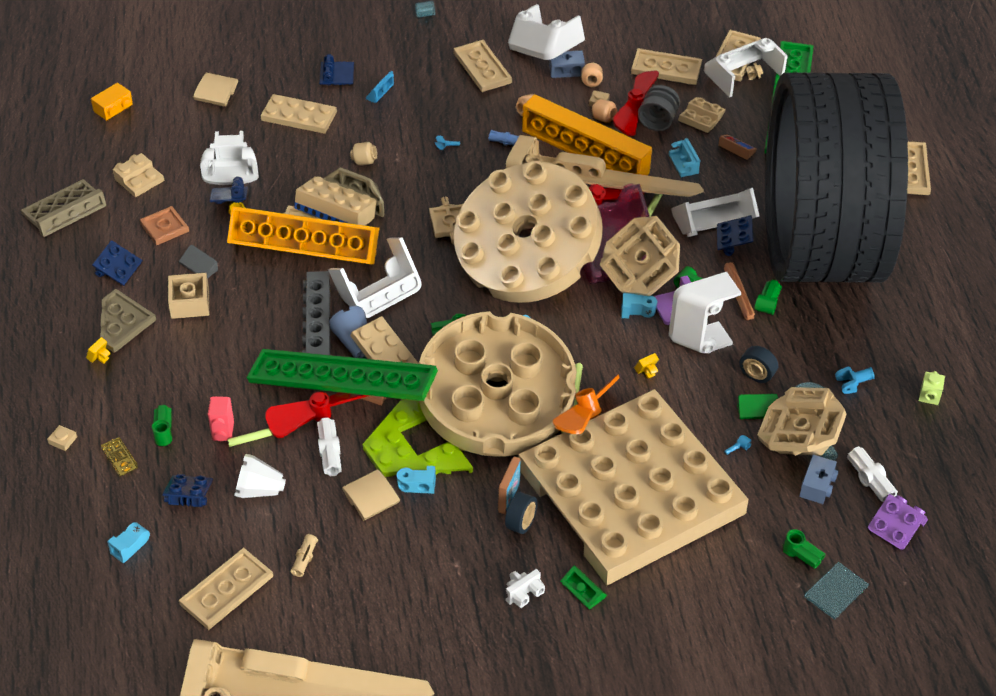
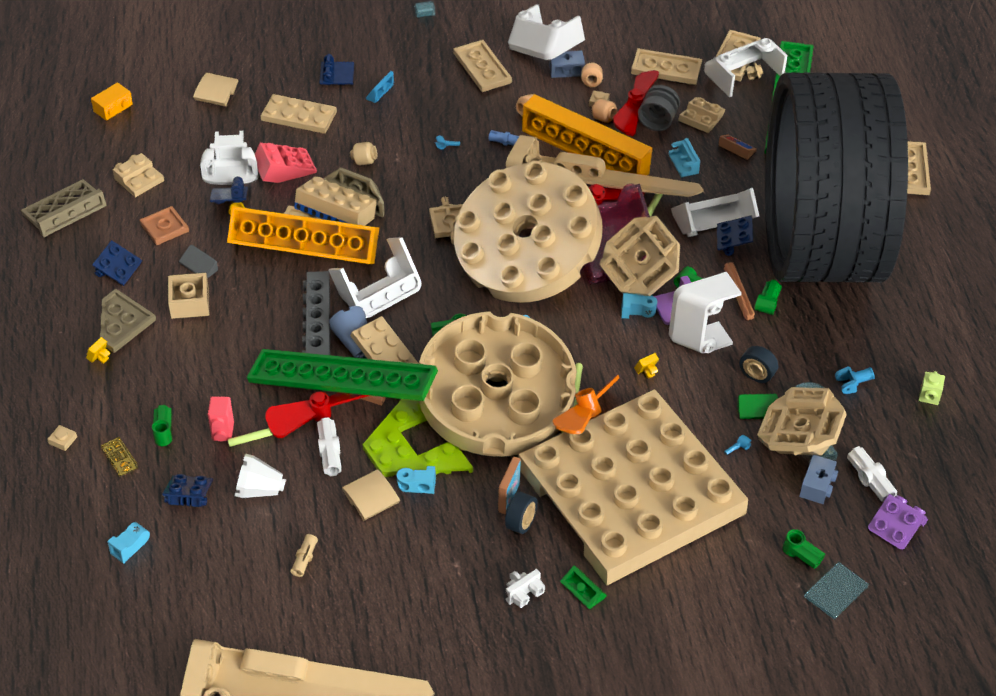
(226, 588): tan plate -> none
(283, 162): none -> coral slope

